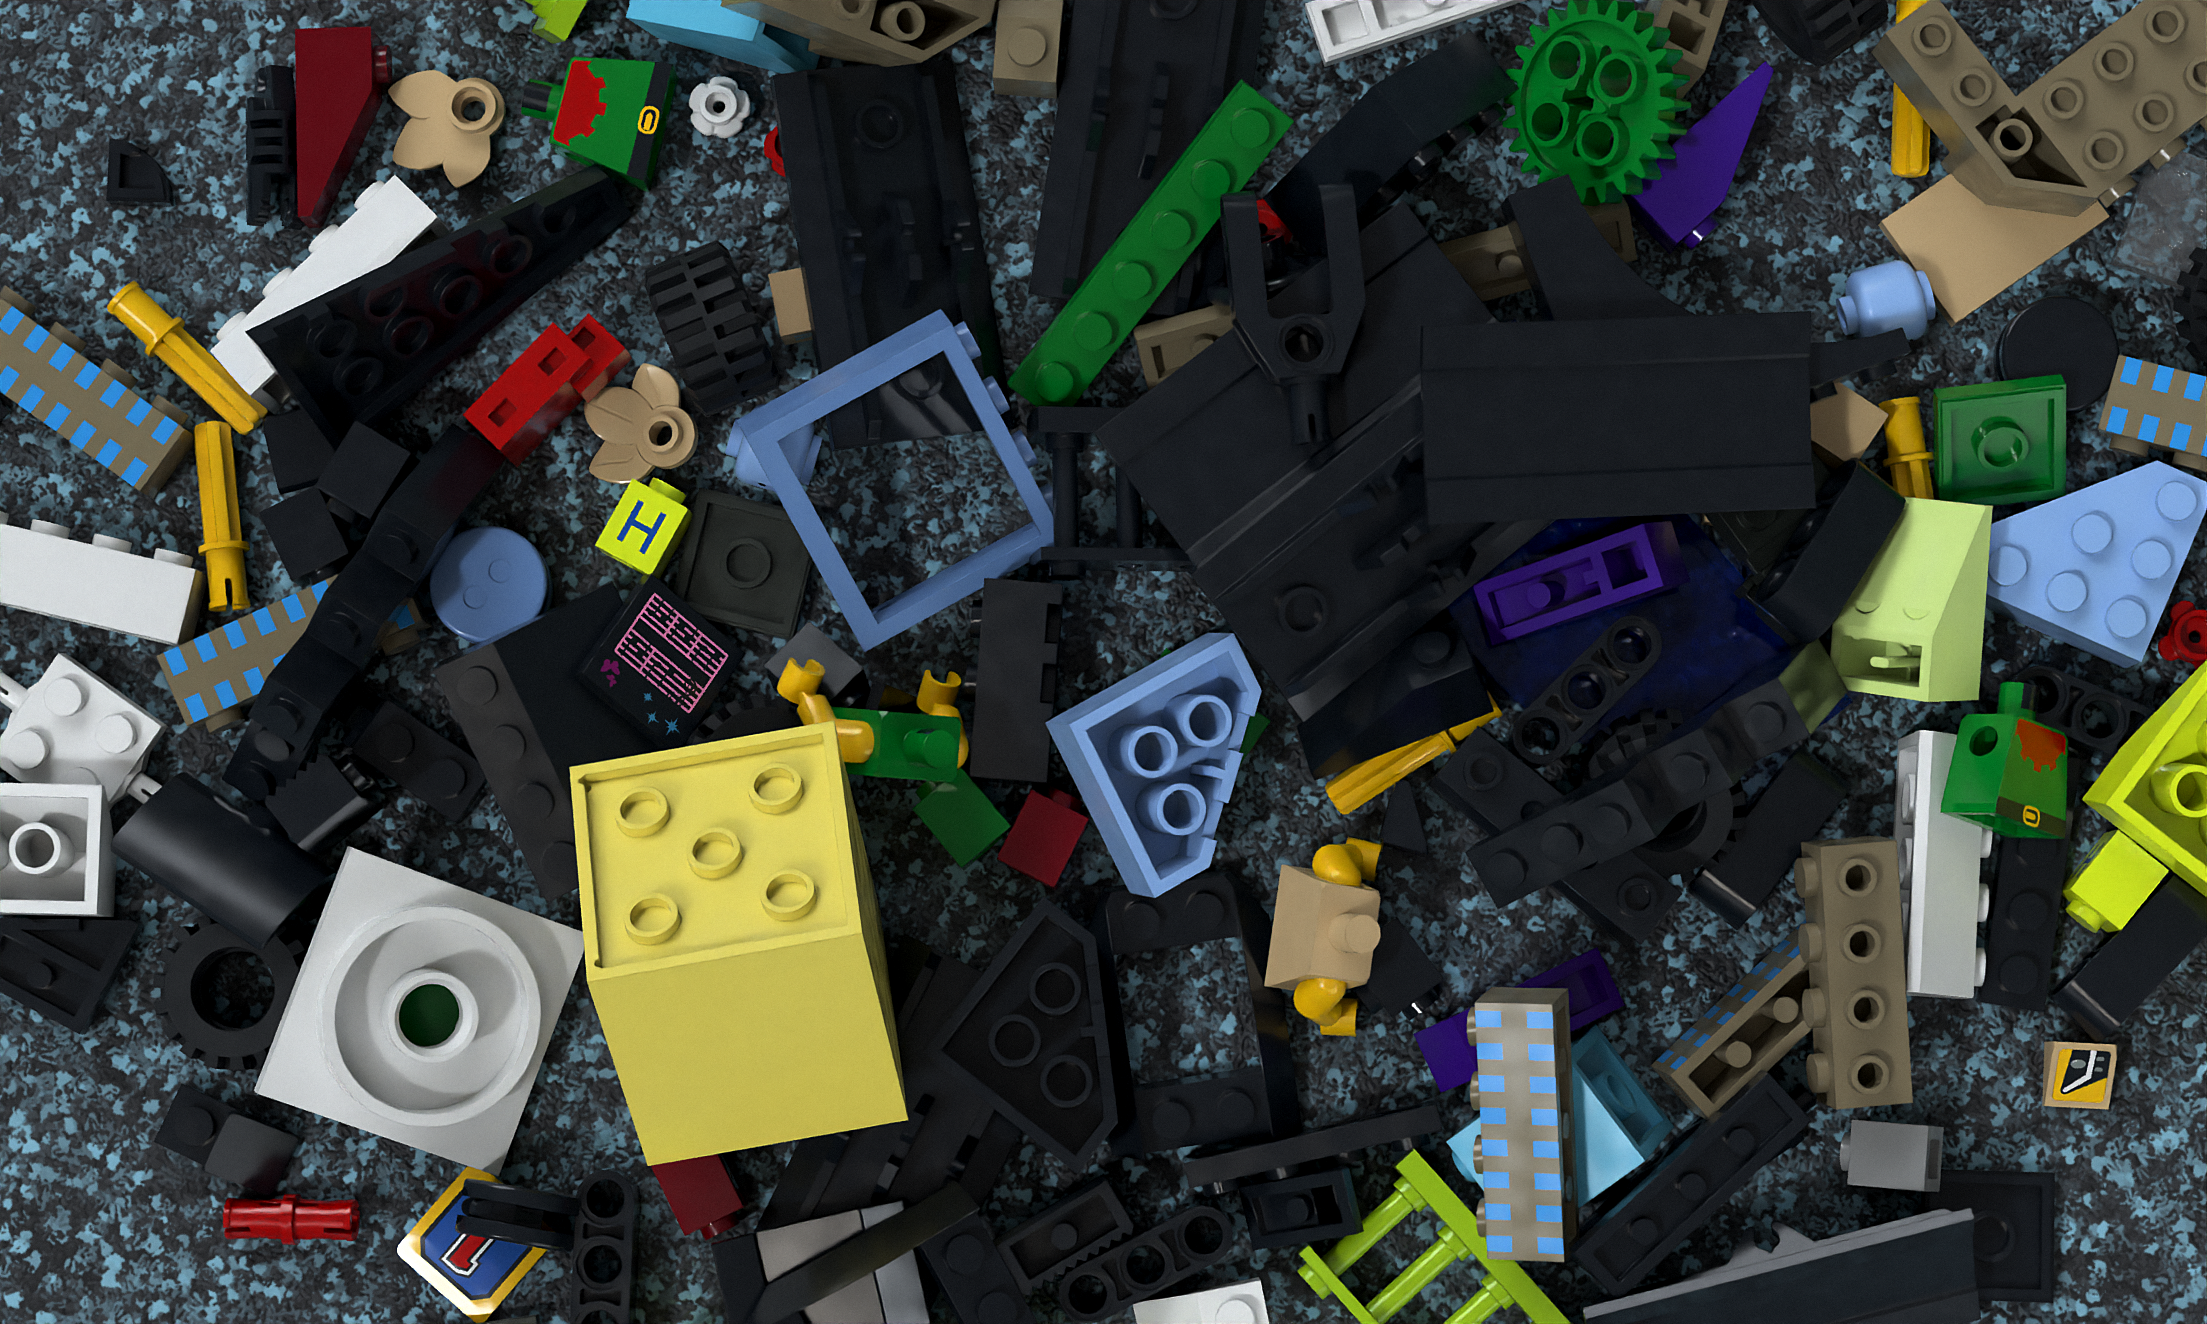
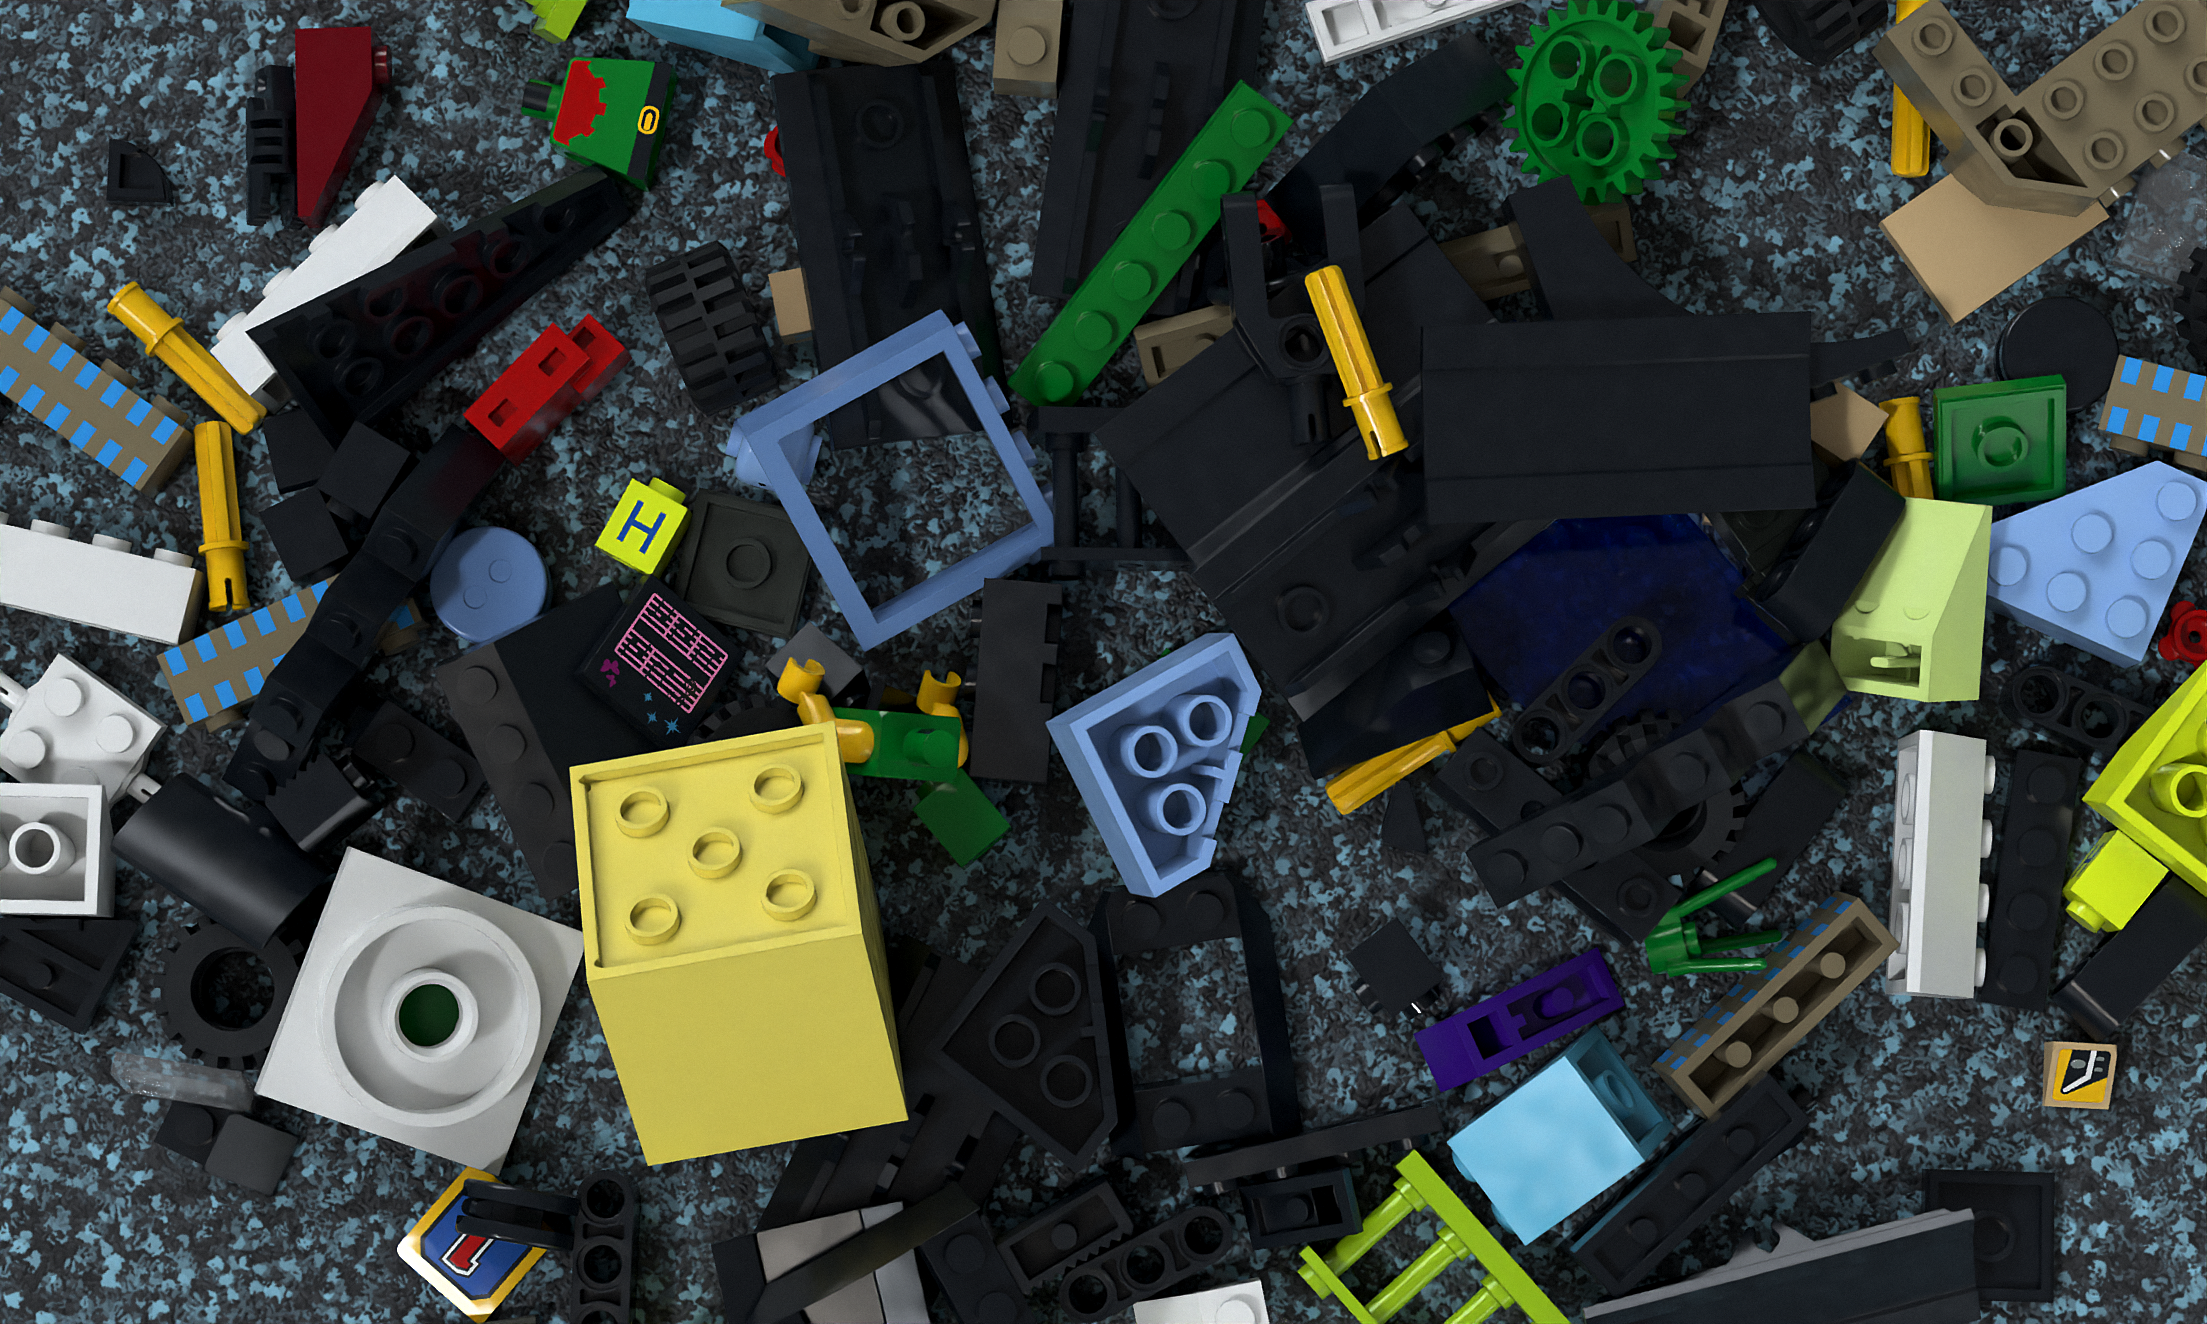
(182, 1081): none -> clear tile
(291, 1219): red pin -> none
(438, 127): tan plate -> none
(631, 423): tan plate -> none
(702, 1193): dark red brick -> none
(724, 123): white plate -> none
(1044, 836): dark red brick -> none
(1326, 933): tan torso -> none
(1355, 362): none -> yellow axle
(1525, 1123): dark tan brick -> none
(1582, 582): dark purple slope -> none
(1677, 947): none -> green plant
(1697, 181): dark purple slope -> none
(1854, 972): dark tan brick -> none
(1885, 300): light blue head -> none
(1892, 1155): light grey brick -> none
(2009, 769): green torso -> none

